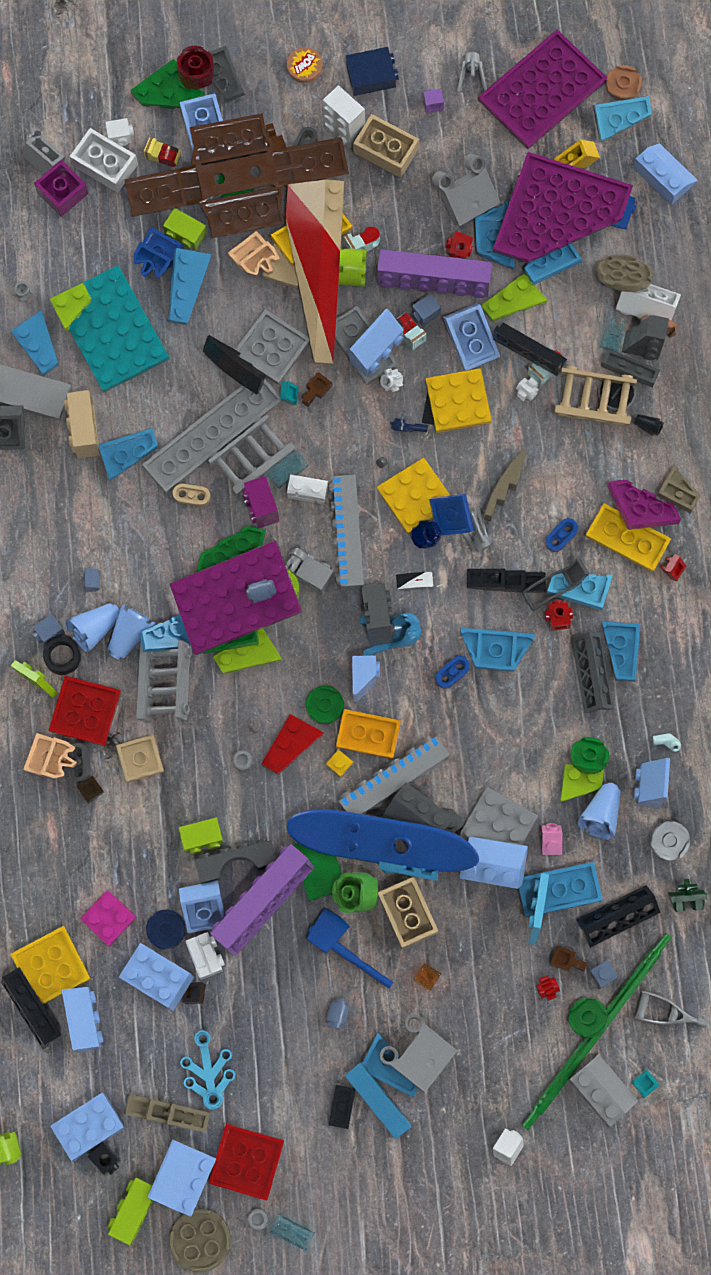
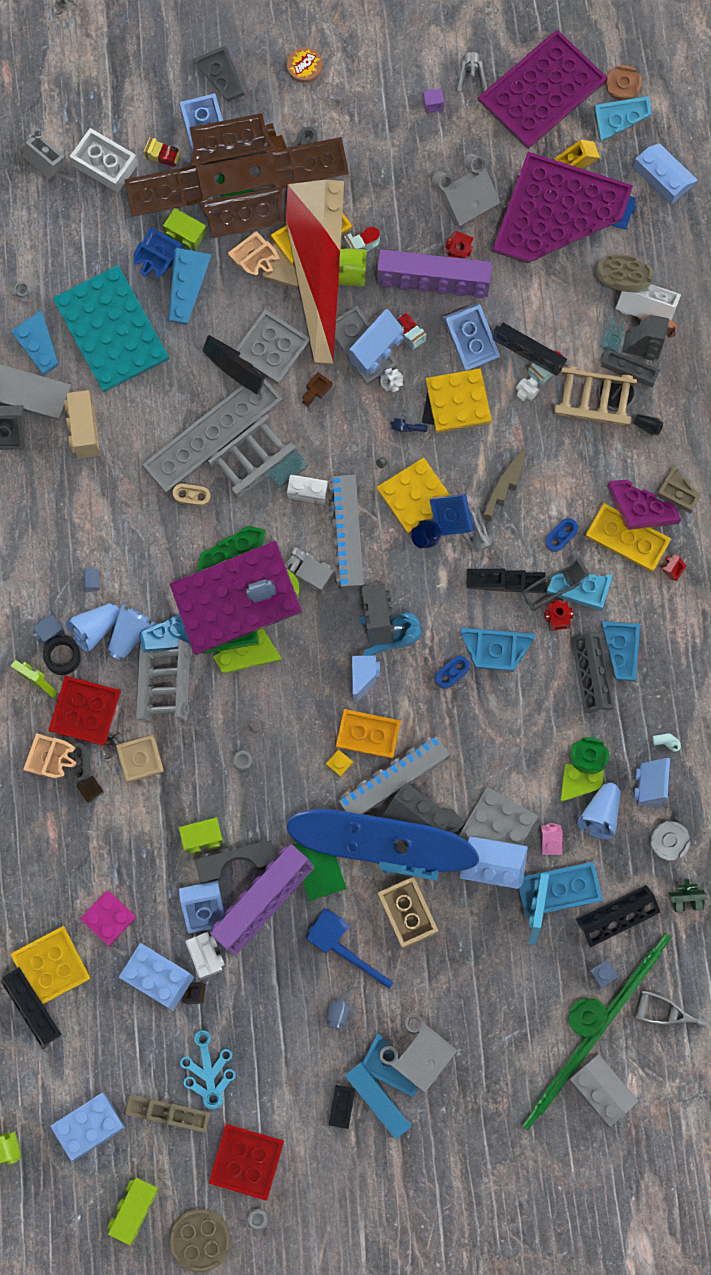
(61, 188): magenta brick -> none
(71, 304): lime wing -> none
(82, 1019): light blue slope -> none
(96, 1155): black brick -> none
(120, 131): white brick -> none
(126, 451): dark azure wing -> none
(164, 89): green plate -> none
(165, 929): dark blue tile -> none
(181, 1178): light blue slope -> none
(195, 67): dark red brick -> none
(261, 502): magenta brick -> none
(289, 393): teal tile -> none
(291, 741): red wing -> none
(292, 1232): clear light blue plate -> none
(324, 705): green tile -> none
(343, 116): white brick -> none
(355, 892): bright green brick -> none
(371, 71): dark blue brick -> none
(386, 145): tan brick -> none
(412, 580): sticker -> none
(426, 310): sand blue brick -> none
(427, 977): clear orange brick -> none
(487, 230): dark azure wing -> none
(508, 1146): white brick -> none
(513, 298): lime wing -> none
(547, 988): red gear -> none
(552, 264): dark azure wing -> none
(565, 959): reddish brown plate -> none
(645, 1083): teal tile -> none

